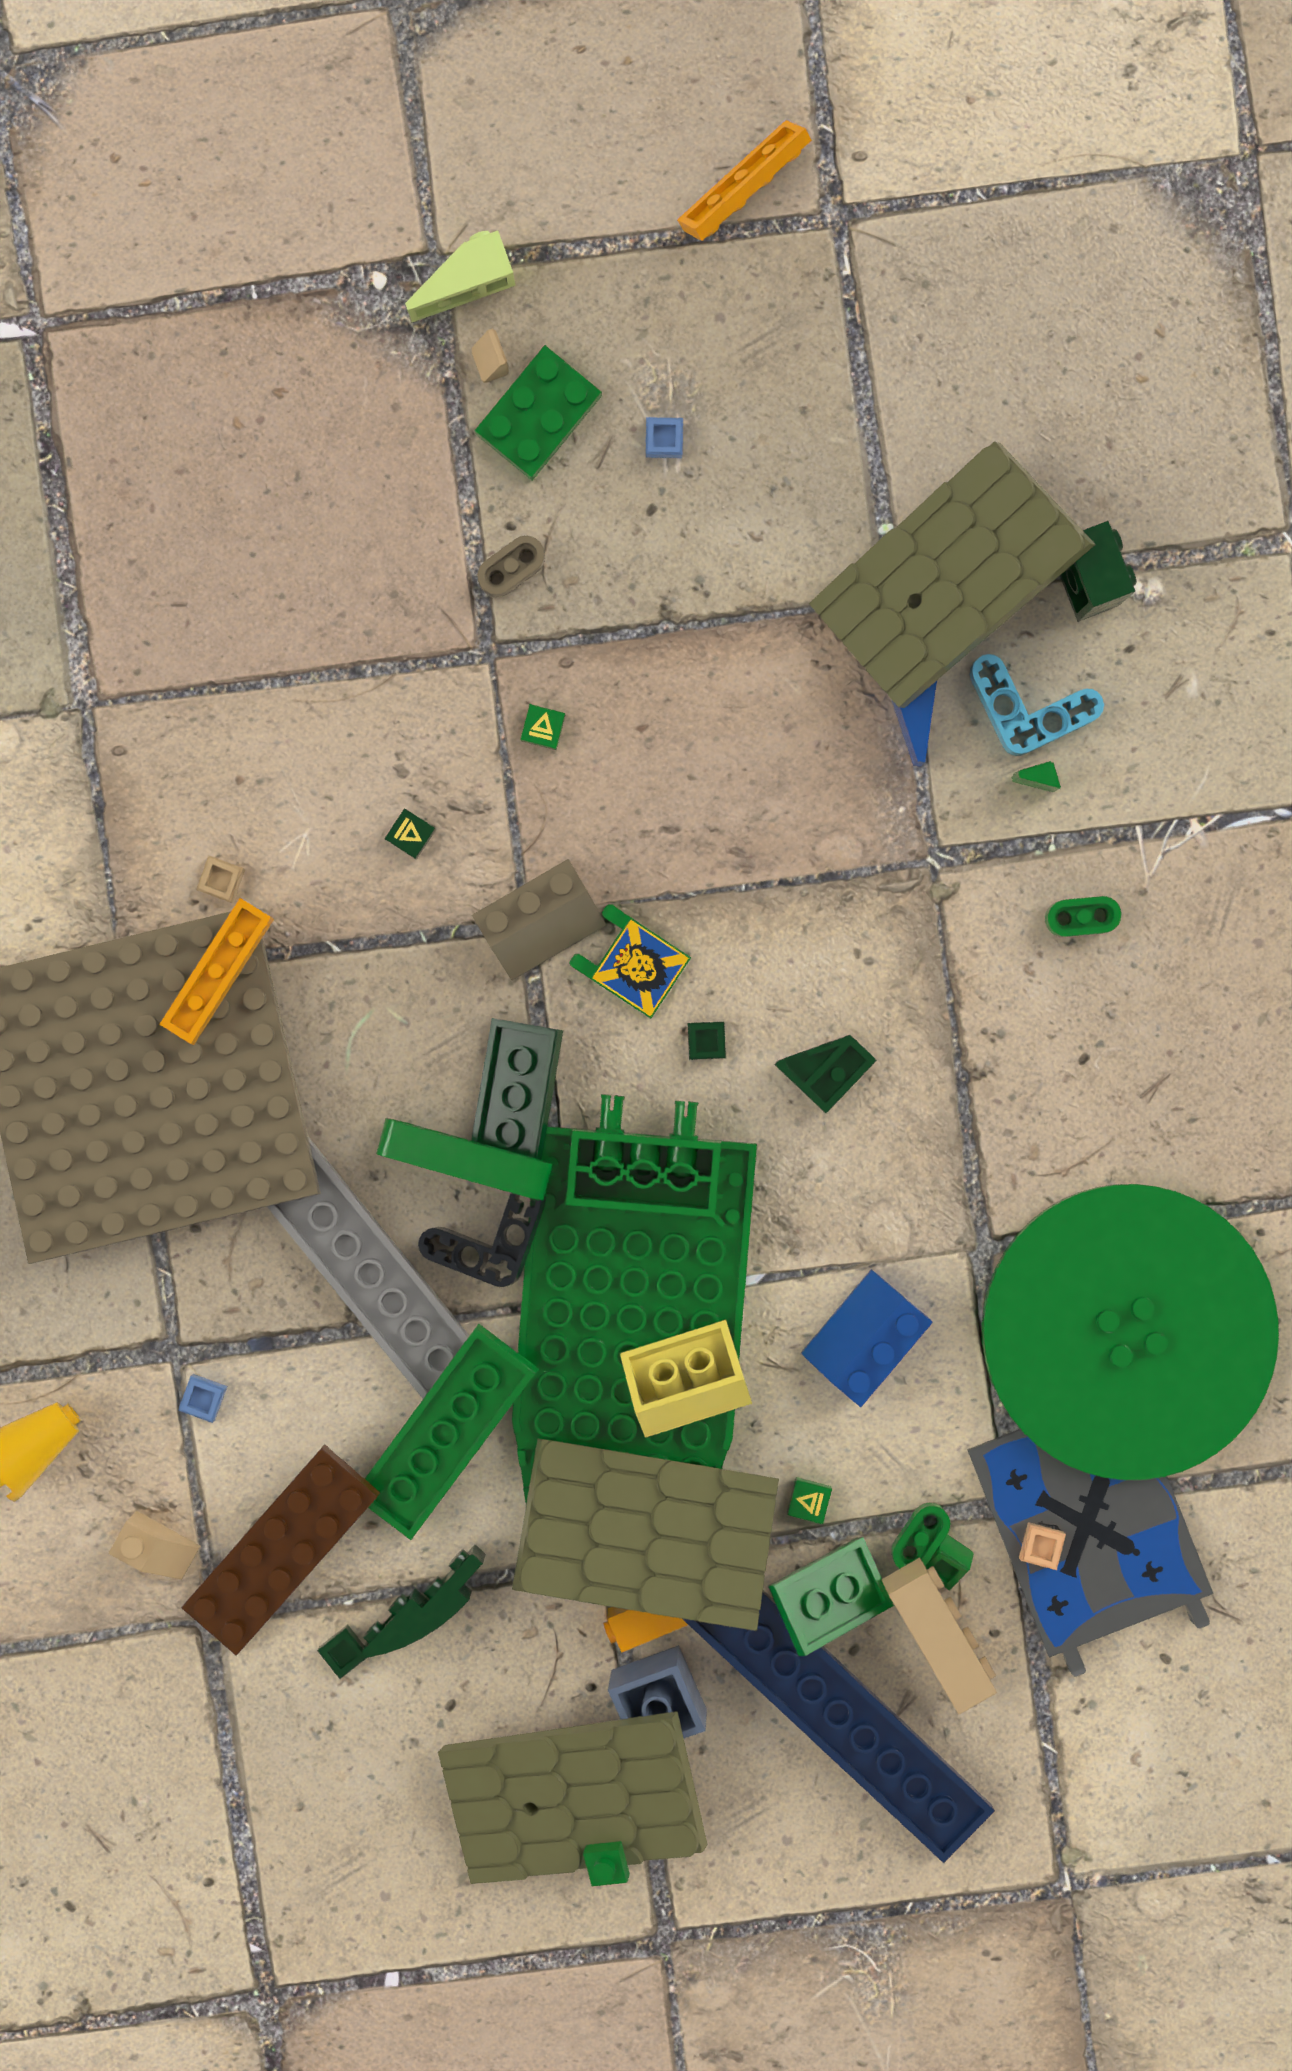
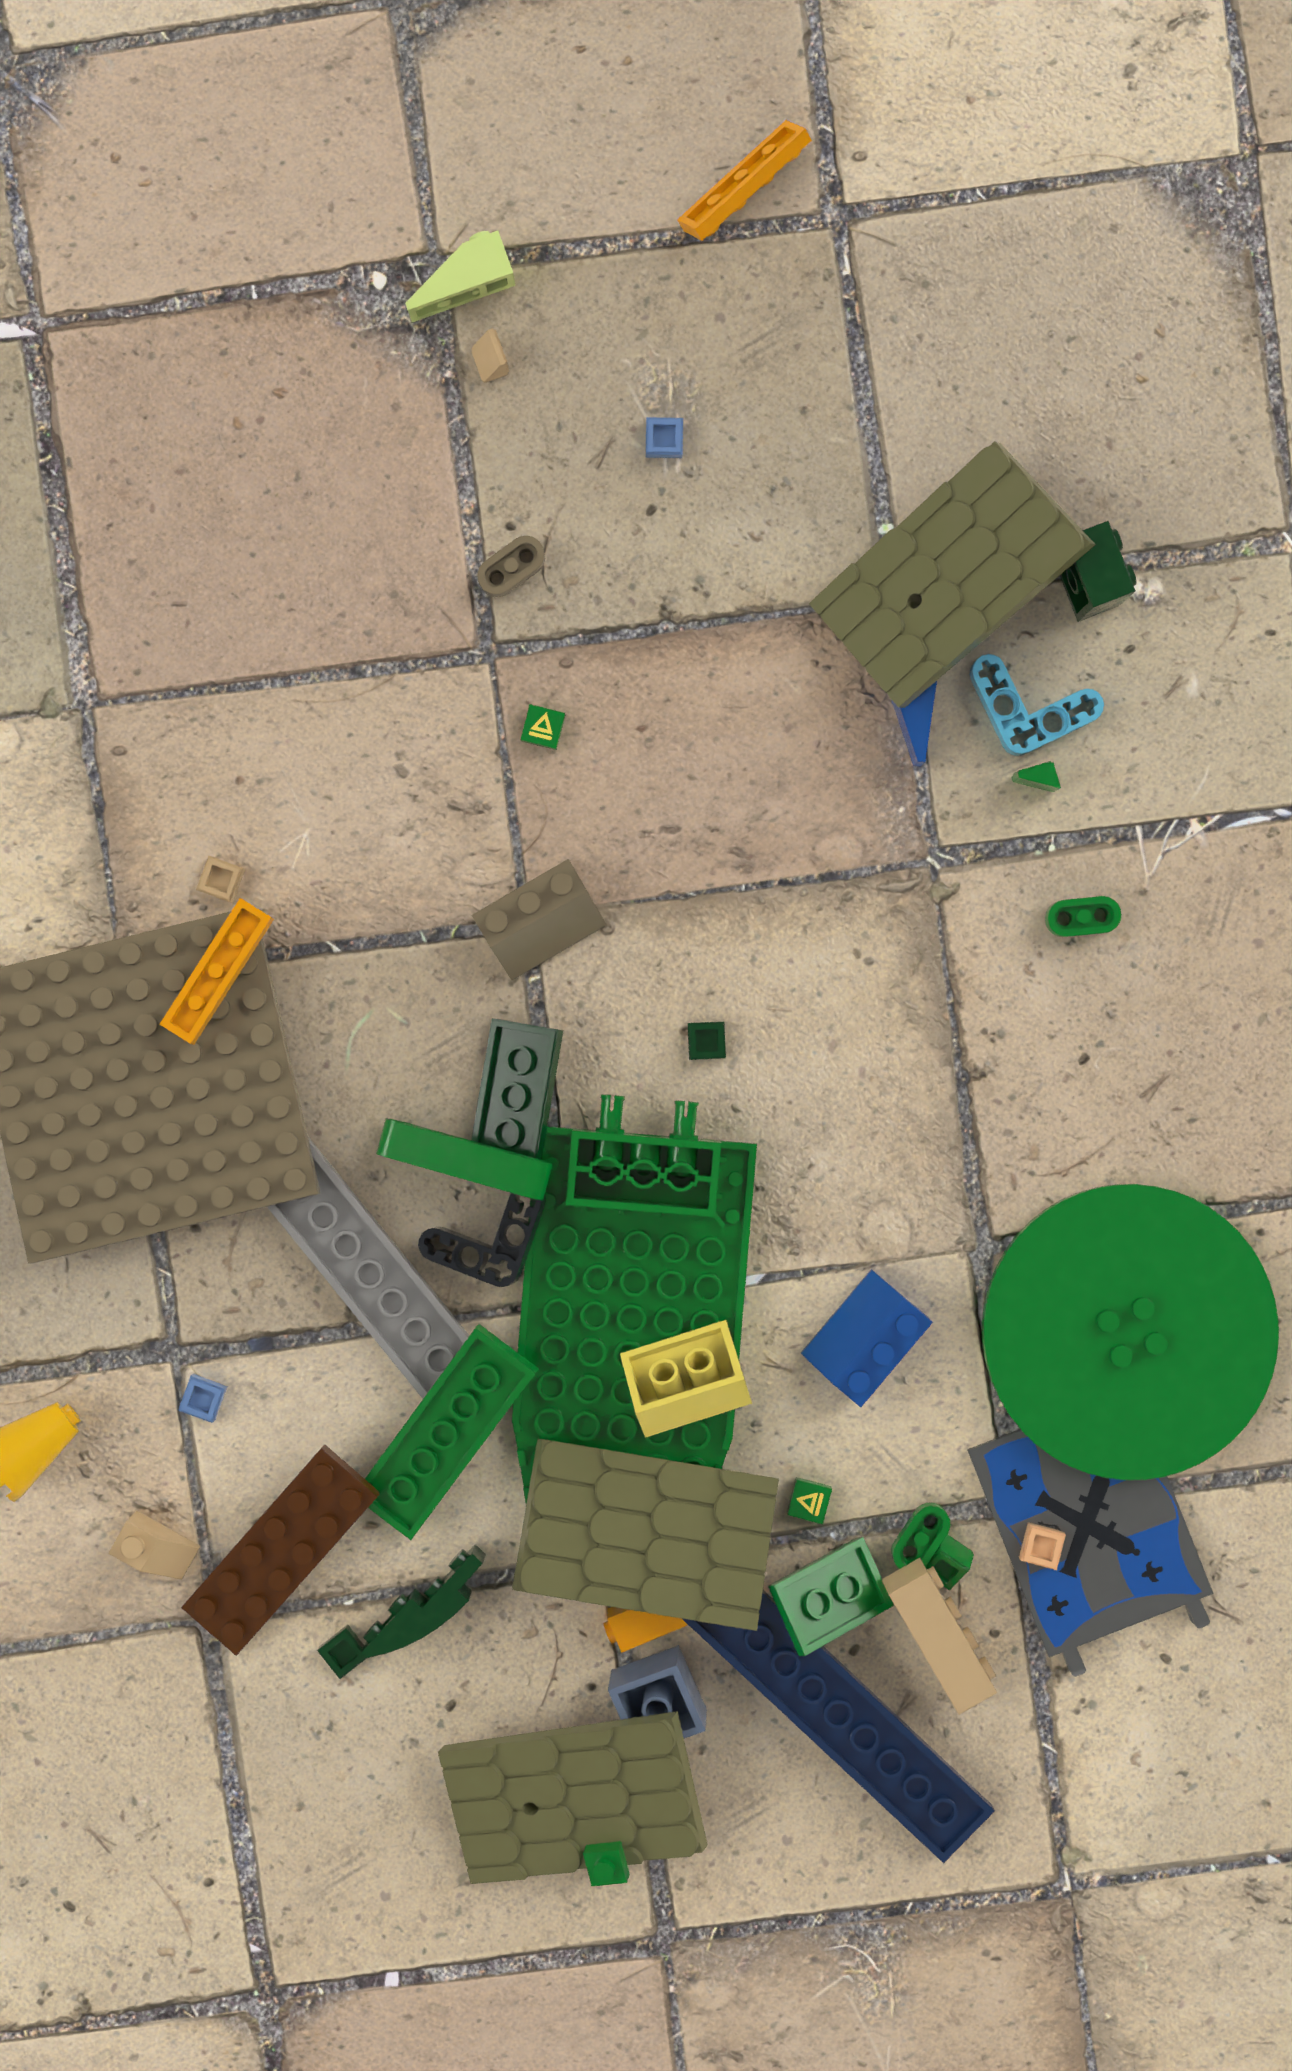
(410, 833): dark green tile -> none
(538, 413): green plate -> none
(636, 966): flag -> none
(827, 1069): dark green wing -> none

